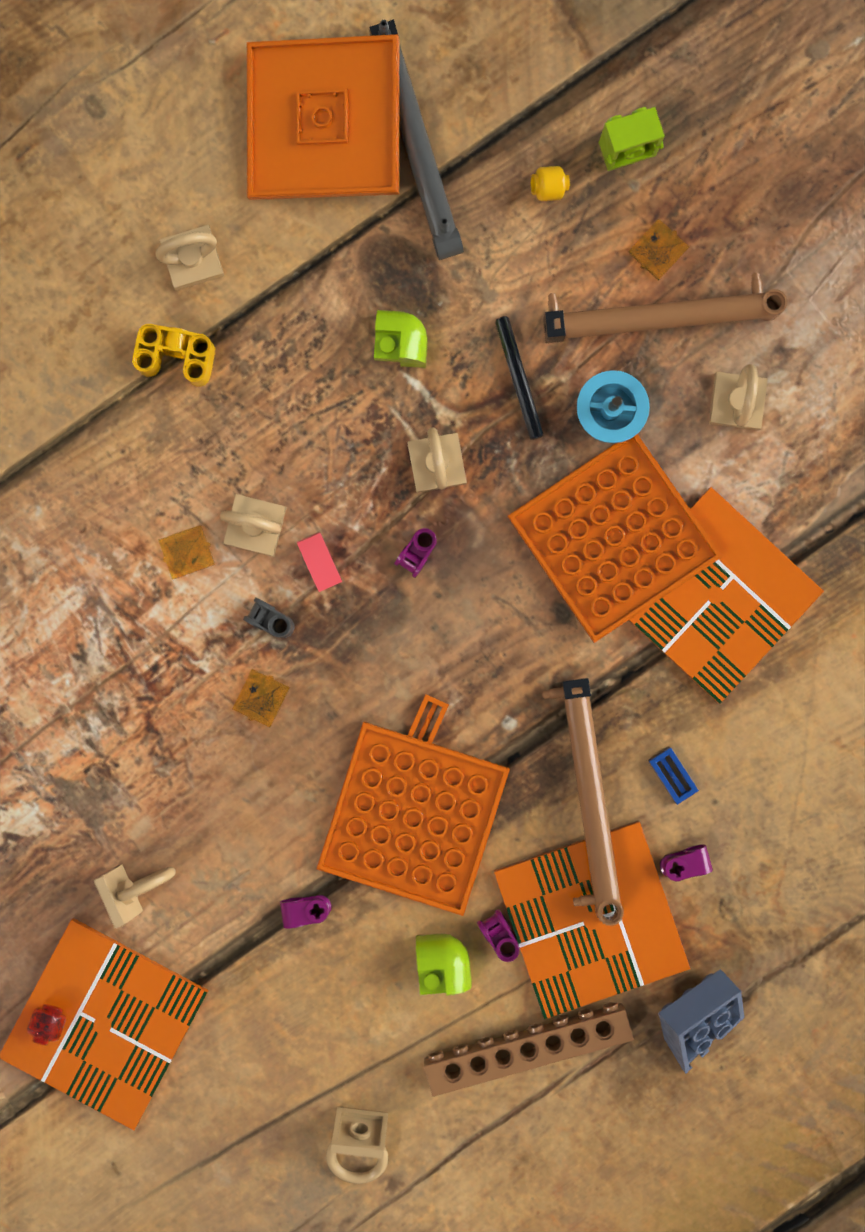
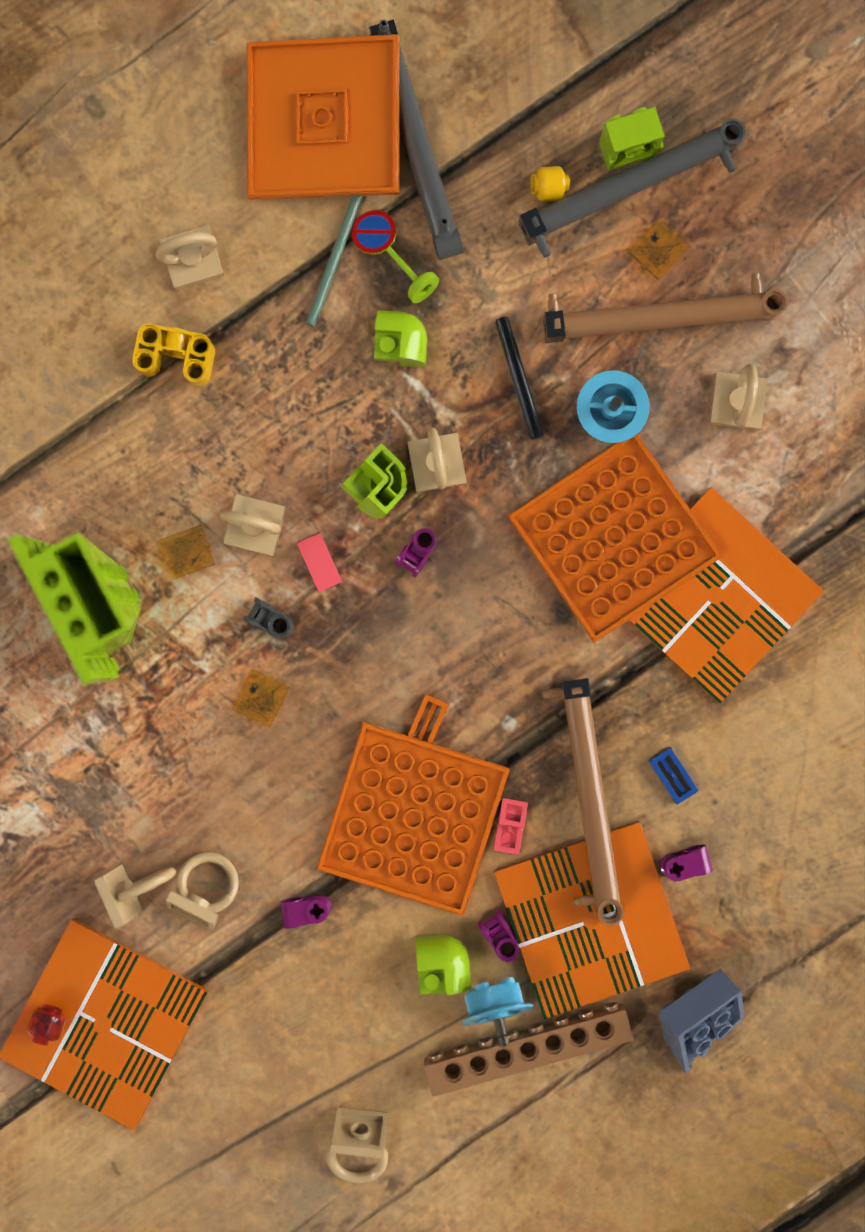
(84, 600): none -> lime wedge
(195, 907): none -> tan tile
(333, 260): none -> sand green bar
(374, 234): none -> piece
(377, 483): none -> lime brick
(495, 1004): none -> medium azure piece
(510, 826): none -> coral slope
(538, 223): none -> dark grey piece

